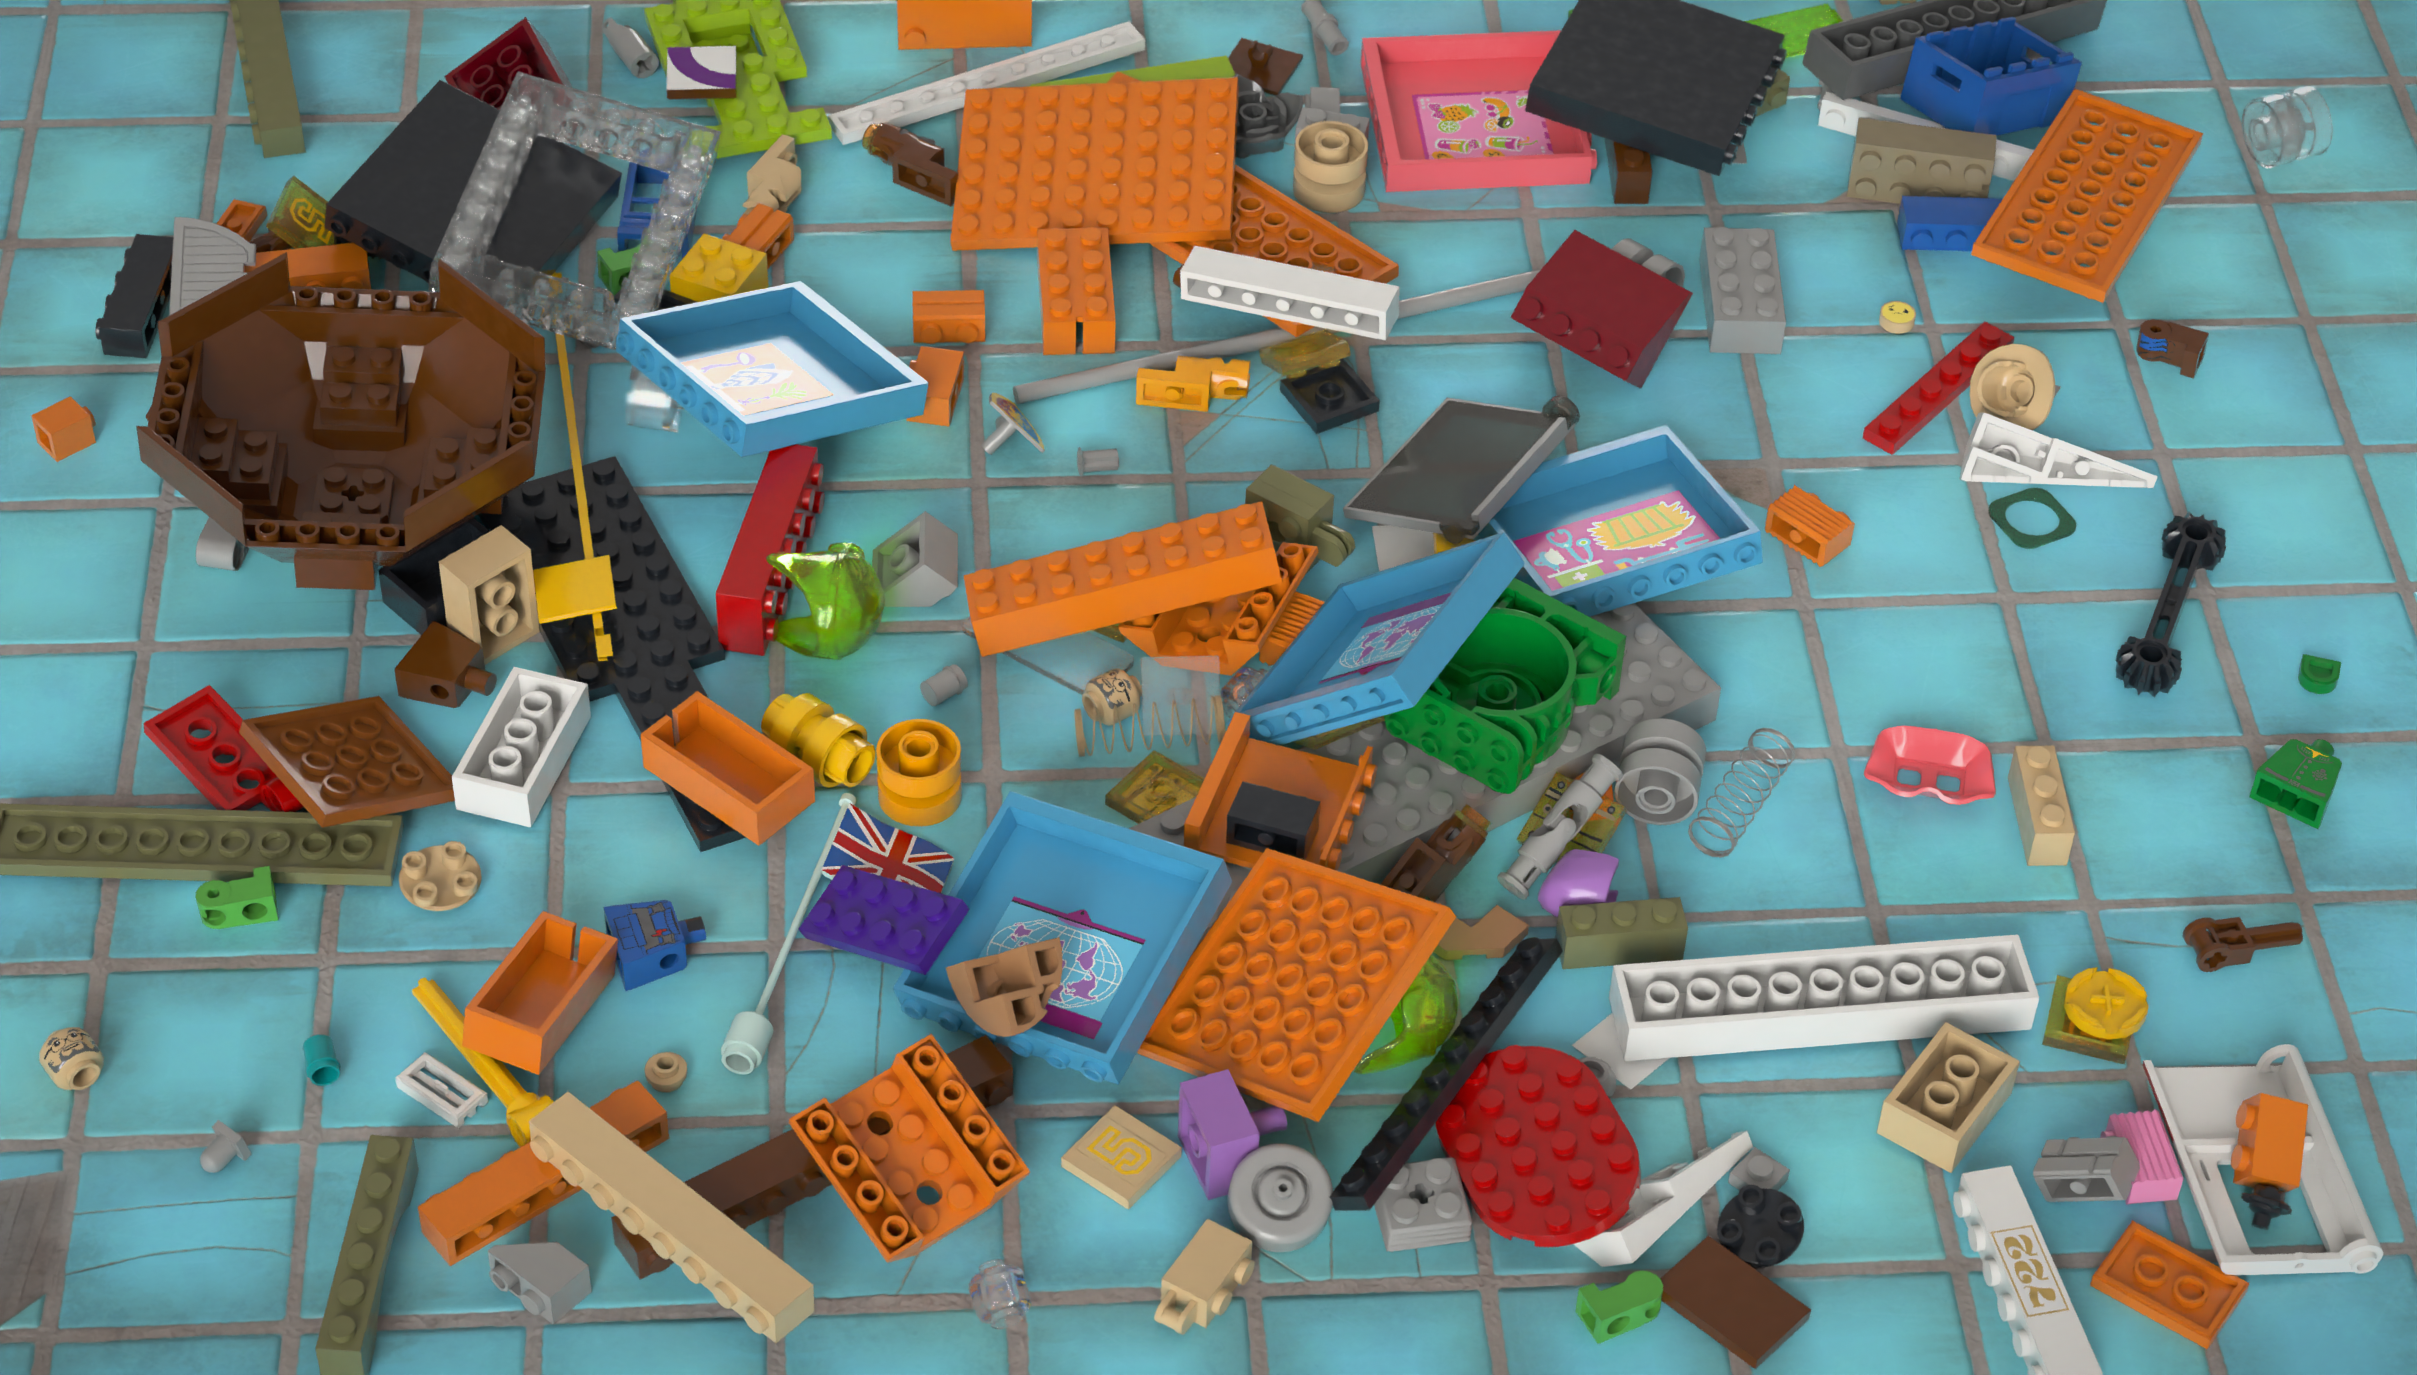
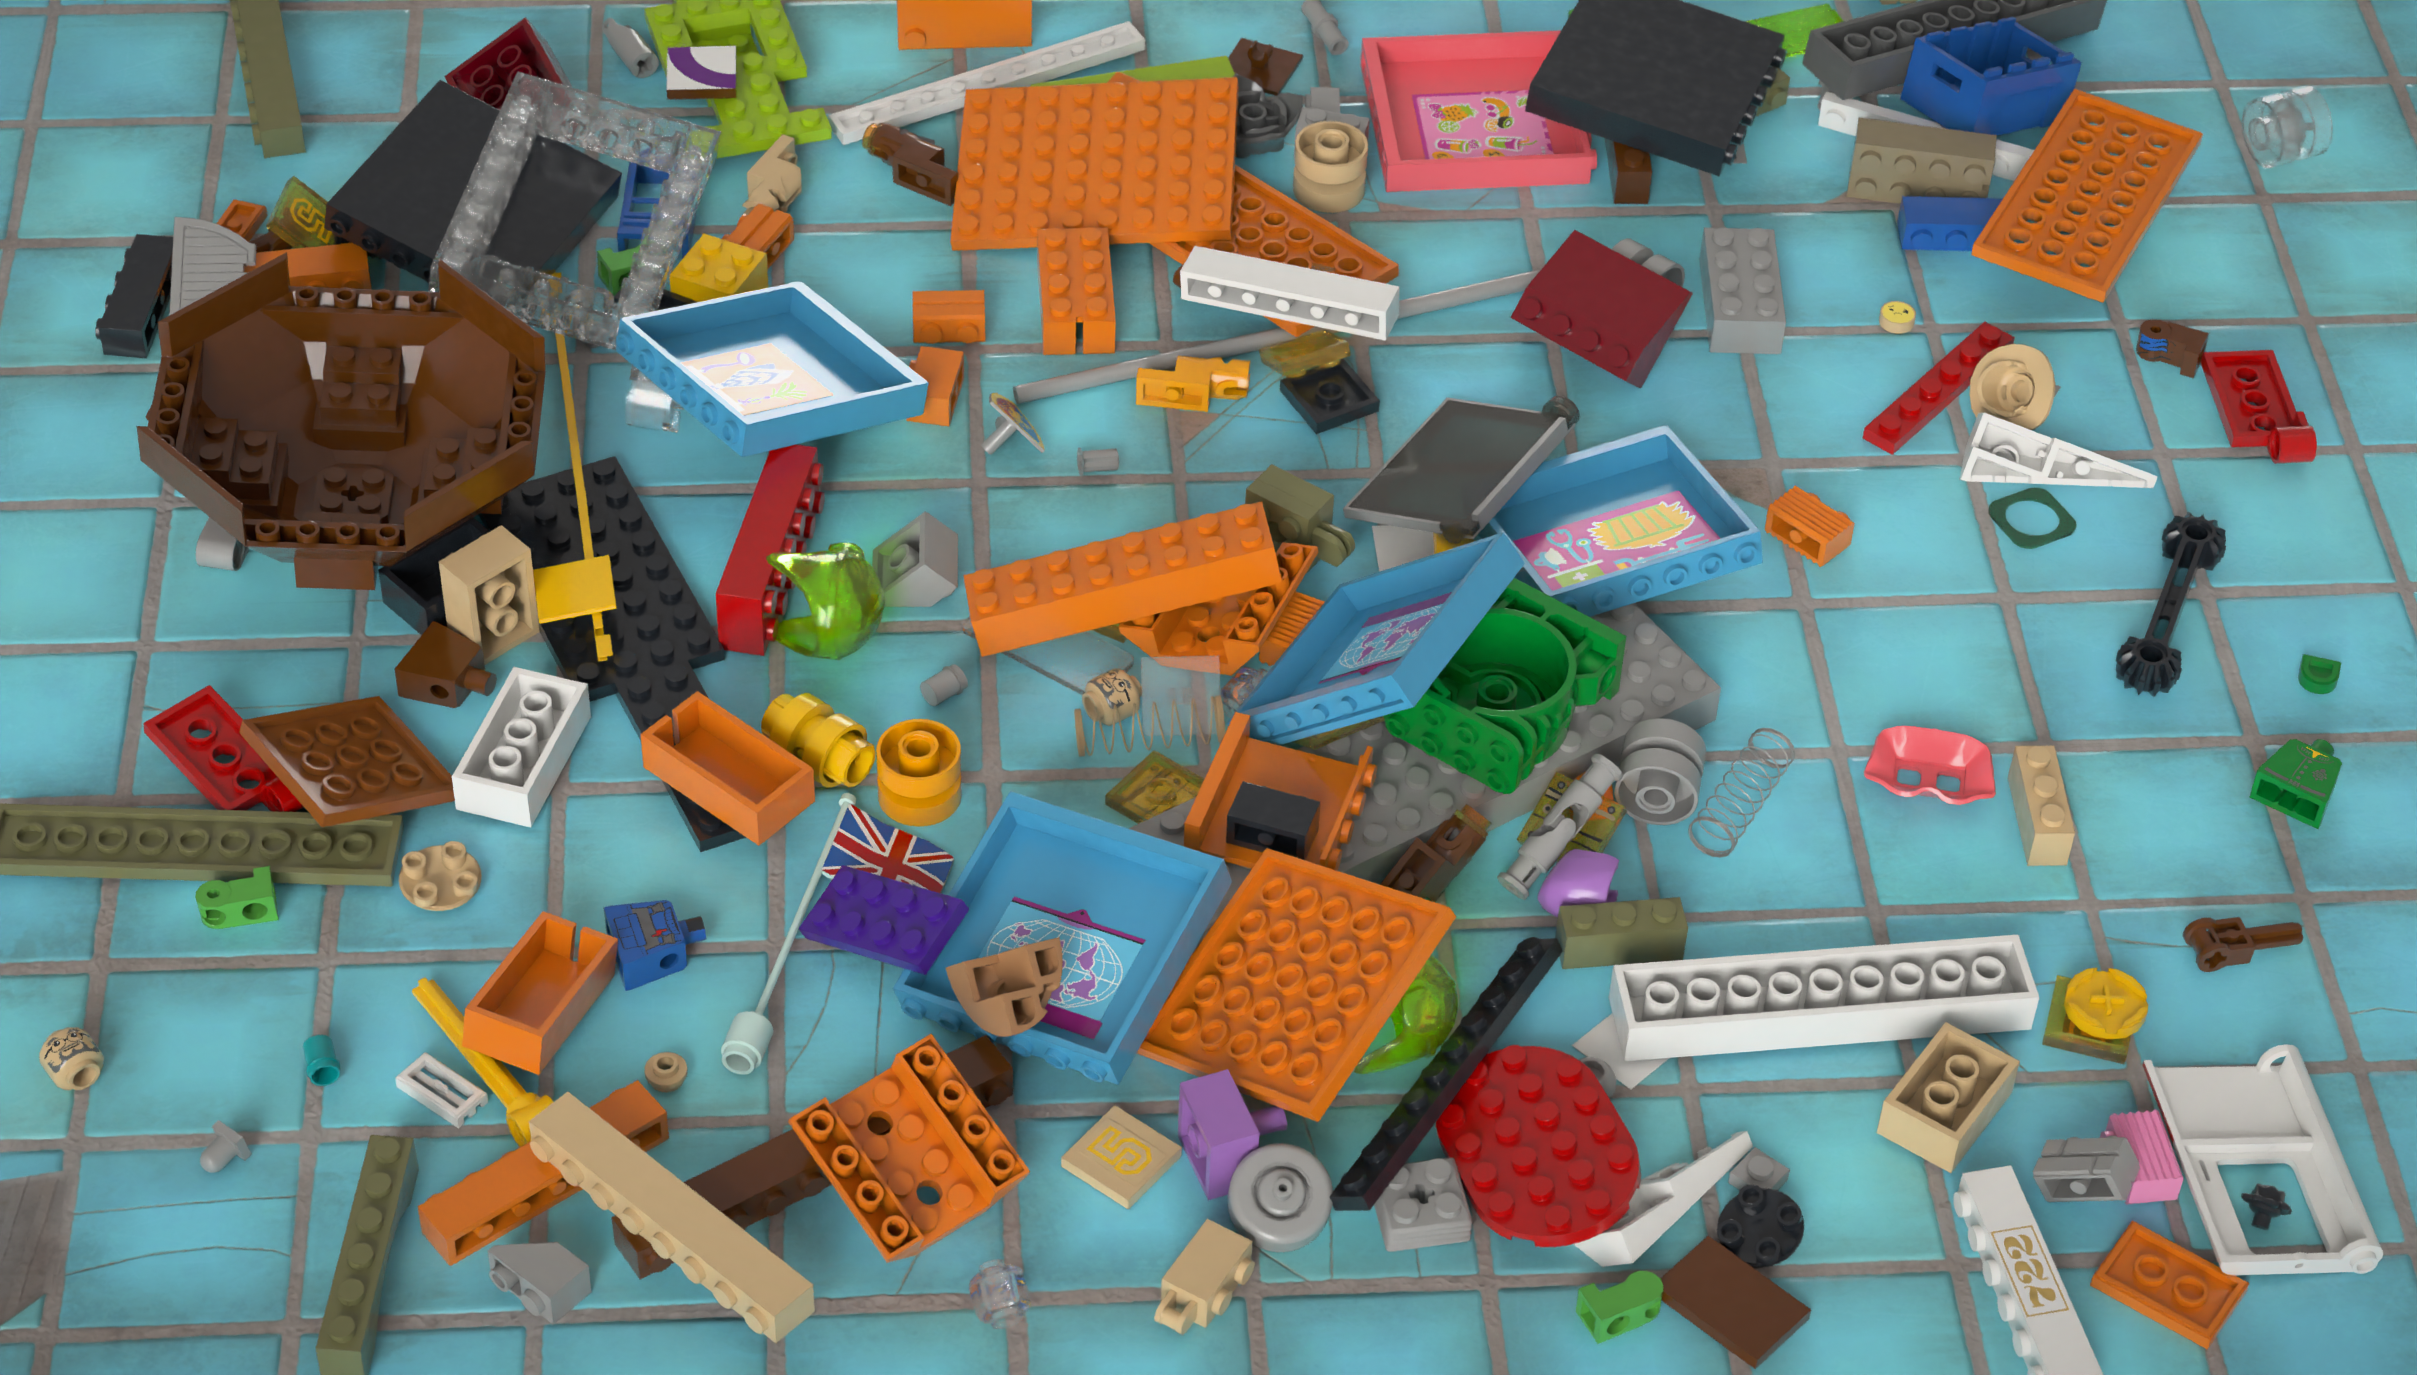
(64, 428): orange brick -> none
(1493, 935): medium nougat tile -> none
(2269, 1142): orange brick -> none
(2287, 431): none -> red hinge

